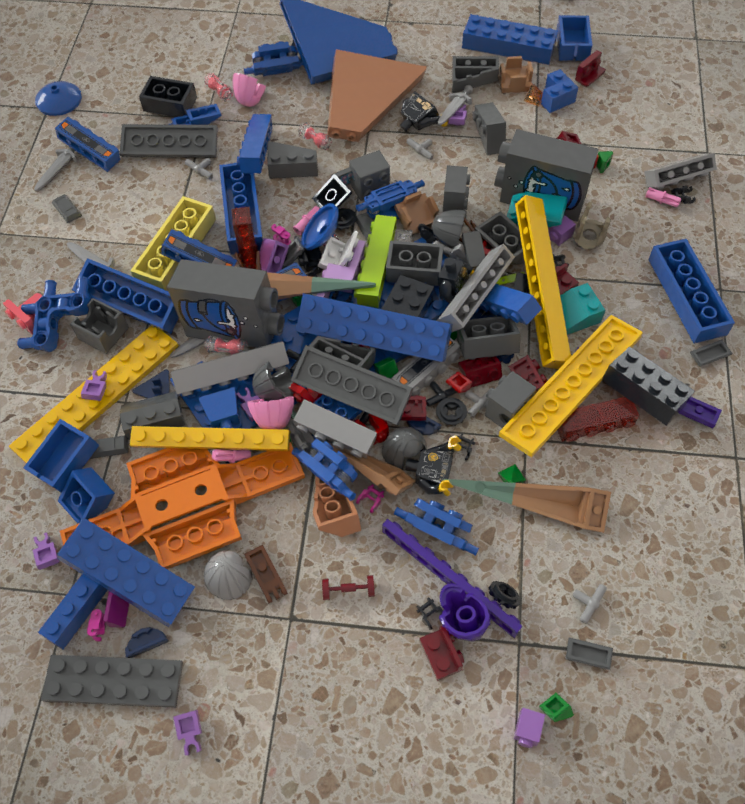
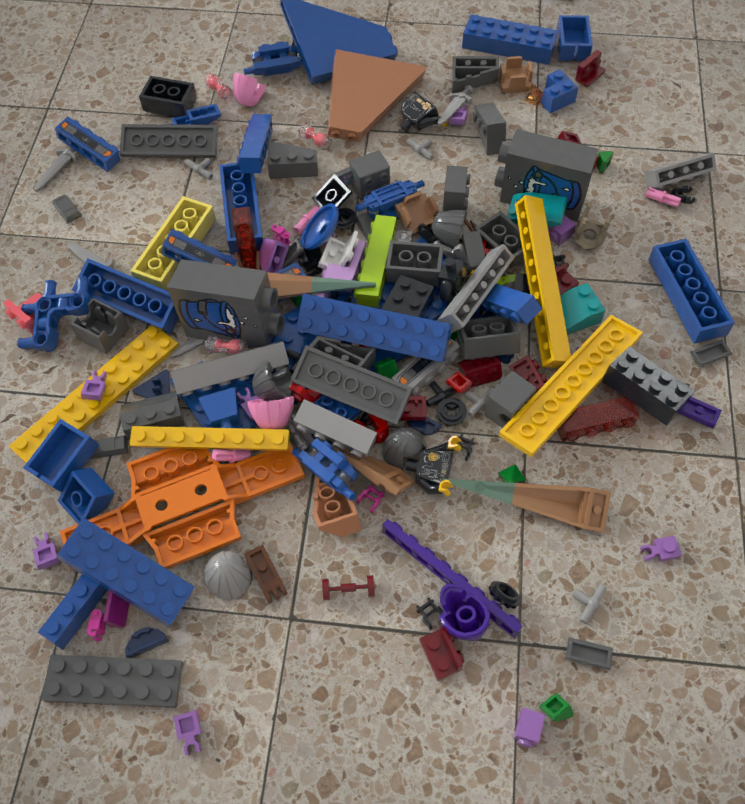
(58, 98): blue dish -> none
(446, 534): blue piece -> none
(664, 548): none -> medium lavender plate

